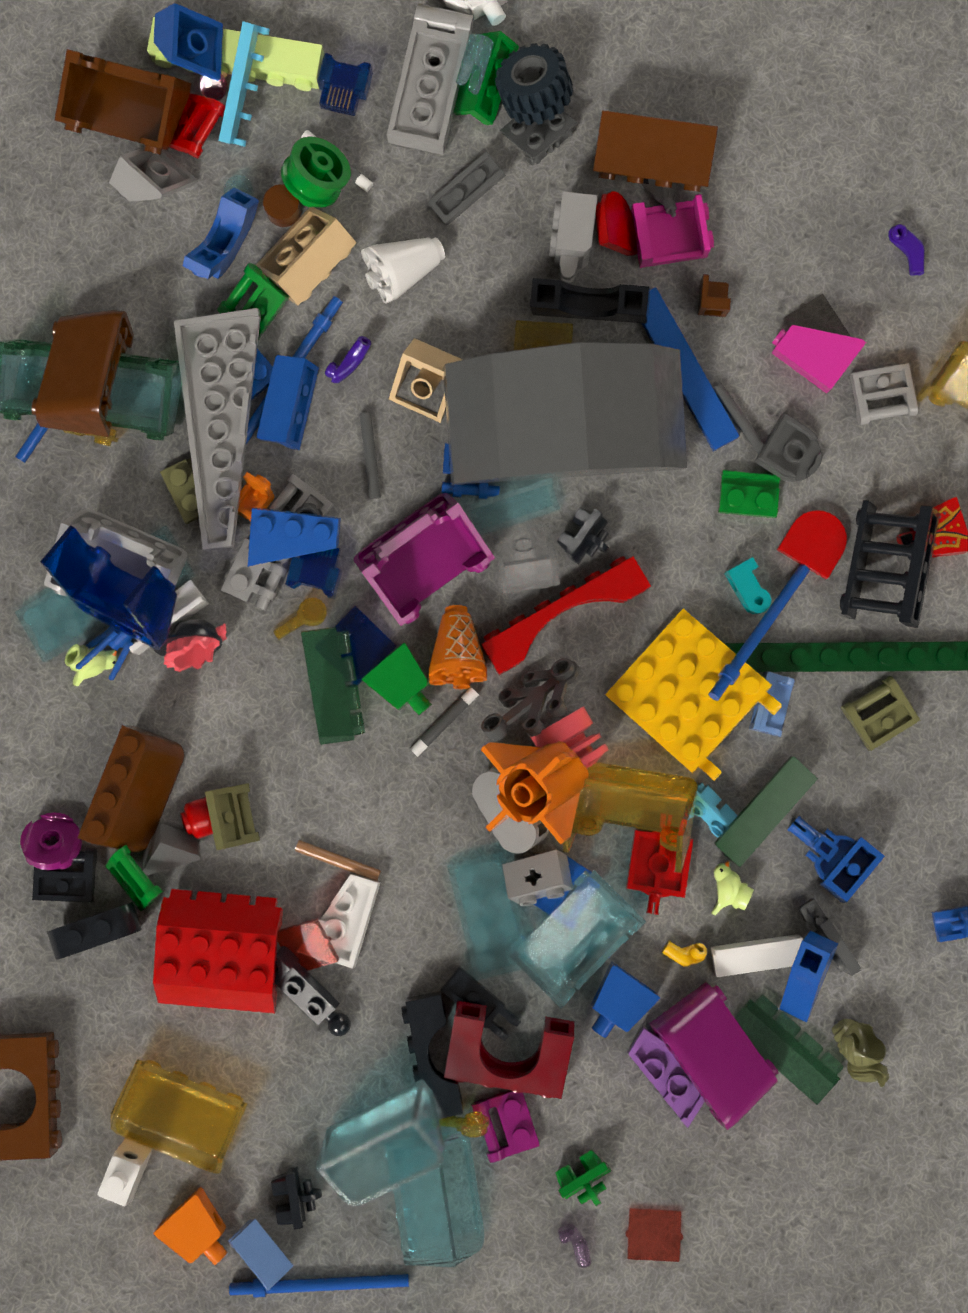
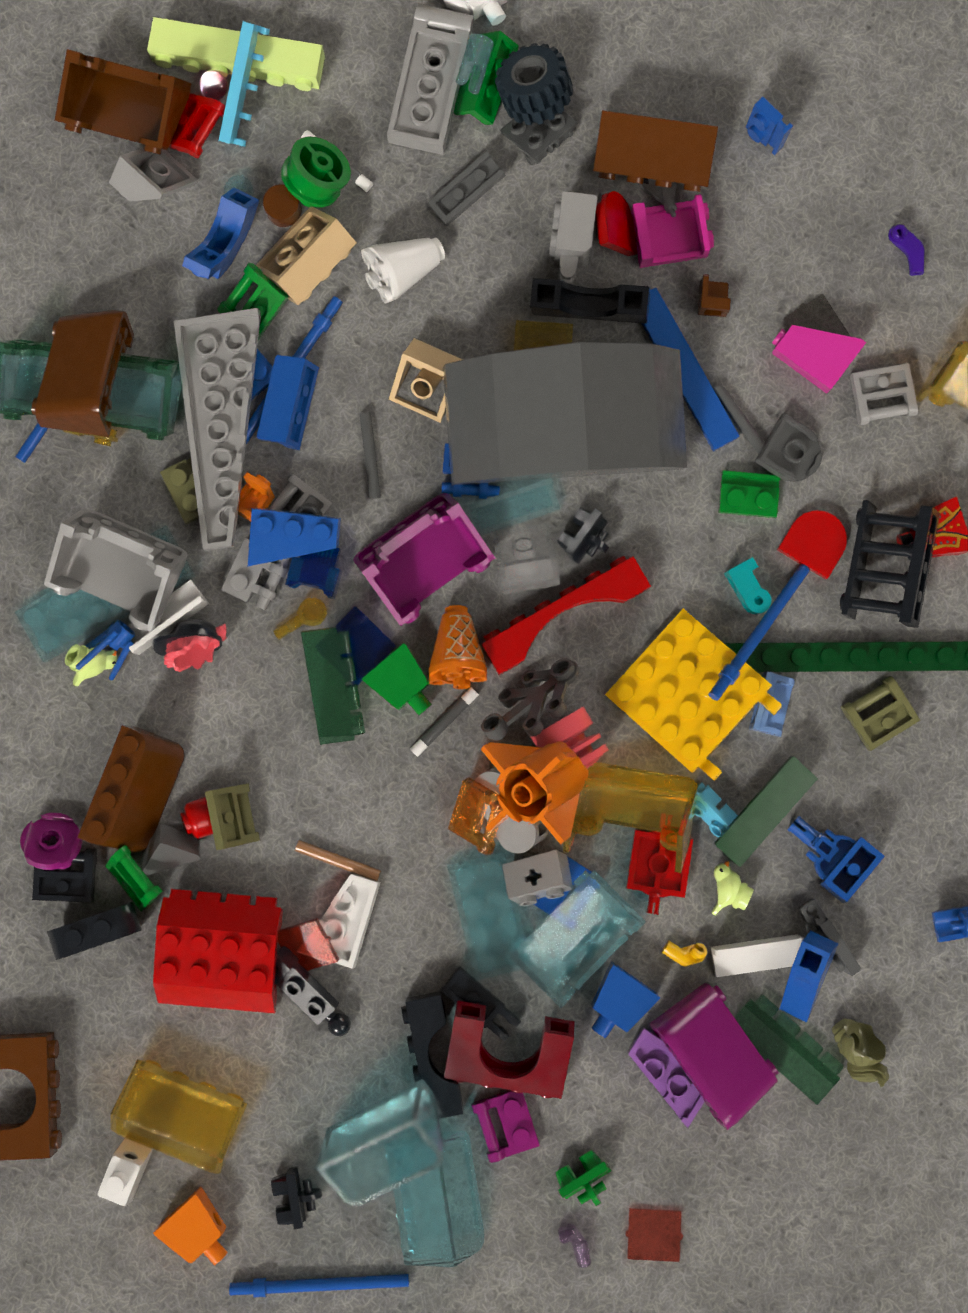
(110, 594): clear blue windscreen -> none
(190, 40): blue slope -> none
(260, 1253): medium blue hinge -> none
(343, 85): clear blue piece -> none
(350, 362): dark purple arm -> none
(470, 813): none -> clear orange plate
(473, 1124): clear yellow plate -> none
(767, 127): none -> blue plate

